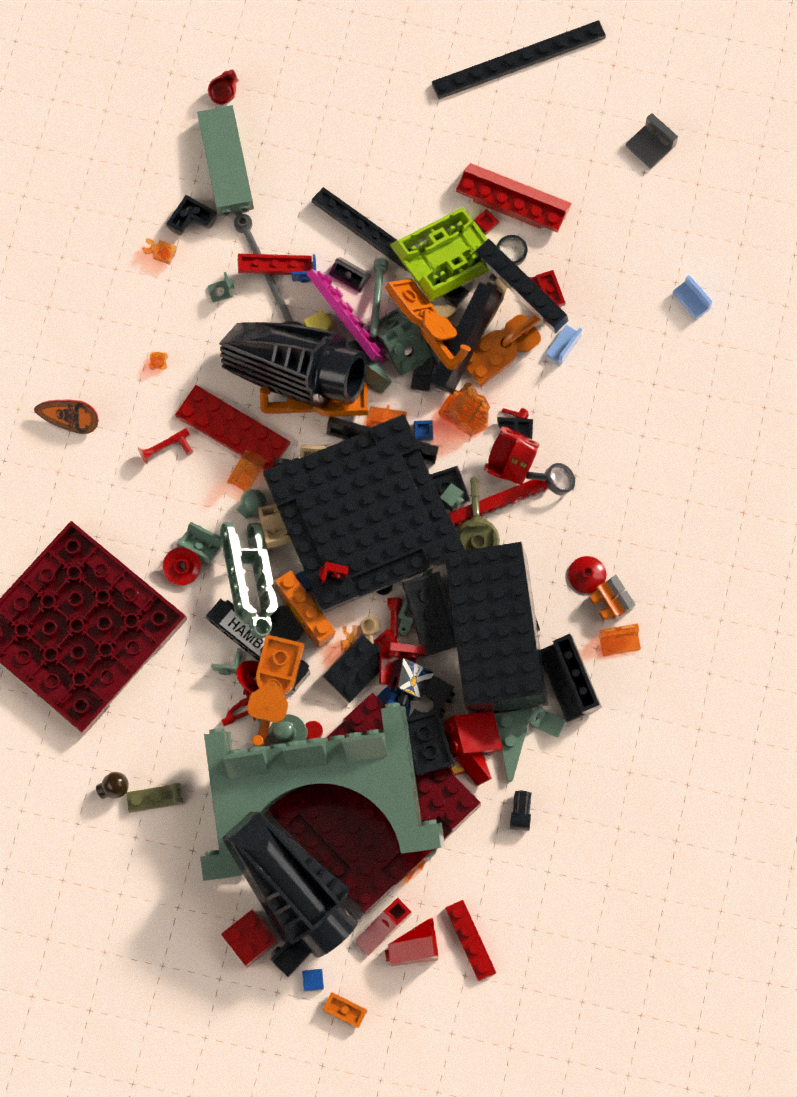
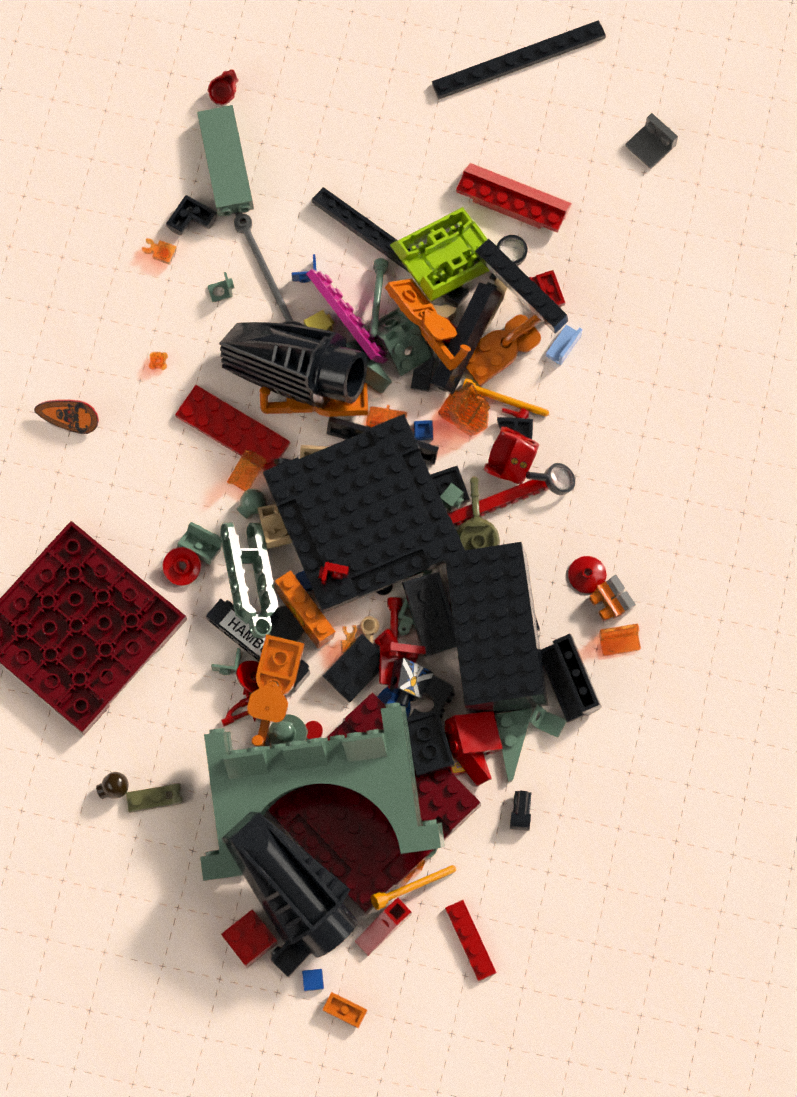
(178, 437): red piece -> none
(272, 263): red plate -> none
(349, 274): black slope -> none
(380, 900): none -> light orange piece
(414, 946): red slope -> none
(486, 221): red tile -> none
(508, 400): none -> light orange piece
(693, 297): light blue panel -> none

